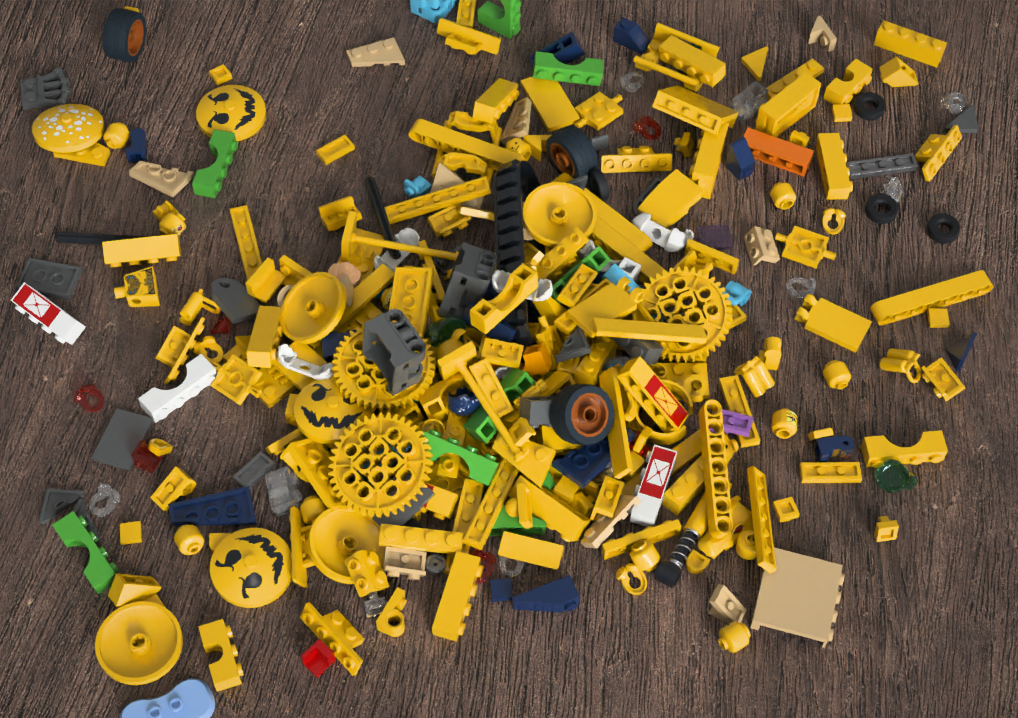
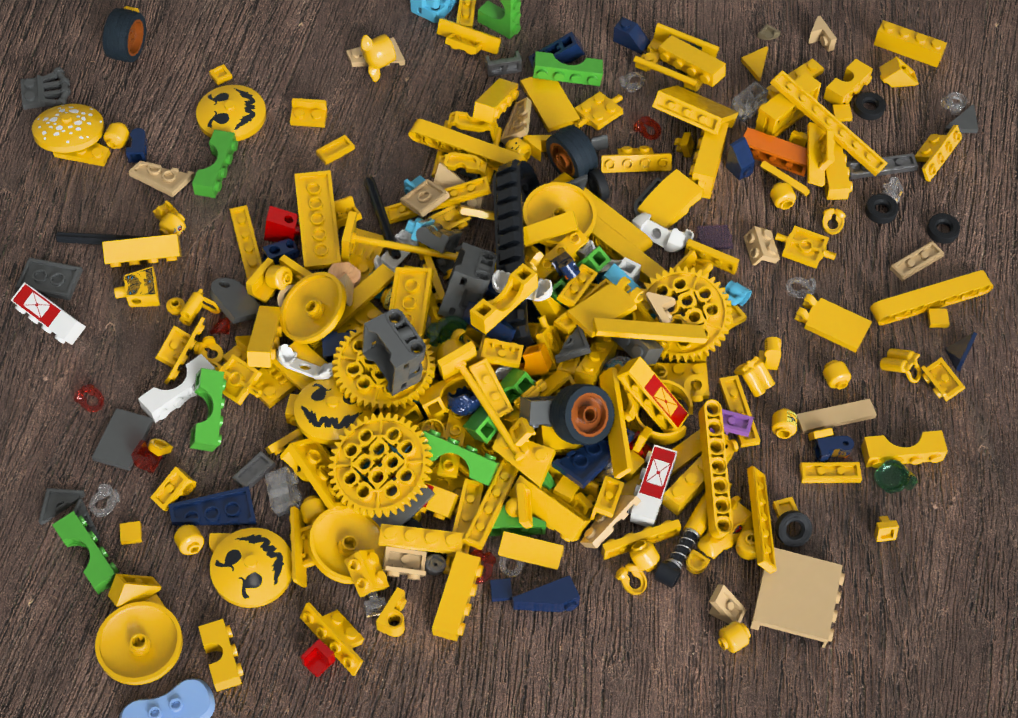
(175, 310): none -> yellow plate
(209, 386): none -> bright green arch
(278, 249): none -> dark blue leg
(278, 277): none -> yellow head
(281, 225): none -> red torso
(308, 112): none -> yellow bracket
(317, 219): none -> yellow plate
(377, 54): none -> yellow piece
(425, 198): none -> tan tile
(433, 234): none -> dark grey hips
(503, 66): none -> flat silver hinge
(550, 228): none -> yellow tile
(565, 266): none -> leg
(659, 304): none -> tan slope
(768, 33): none -> dark tan tile
(778, 174): none -> yellow tile
(805, 530): none -> black tyre
(819, 153): none -> yellow bracket
(828, 121): none -> yellow tile
(836, 416): none -> tan tile
(917, 261): none -> tan tile

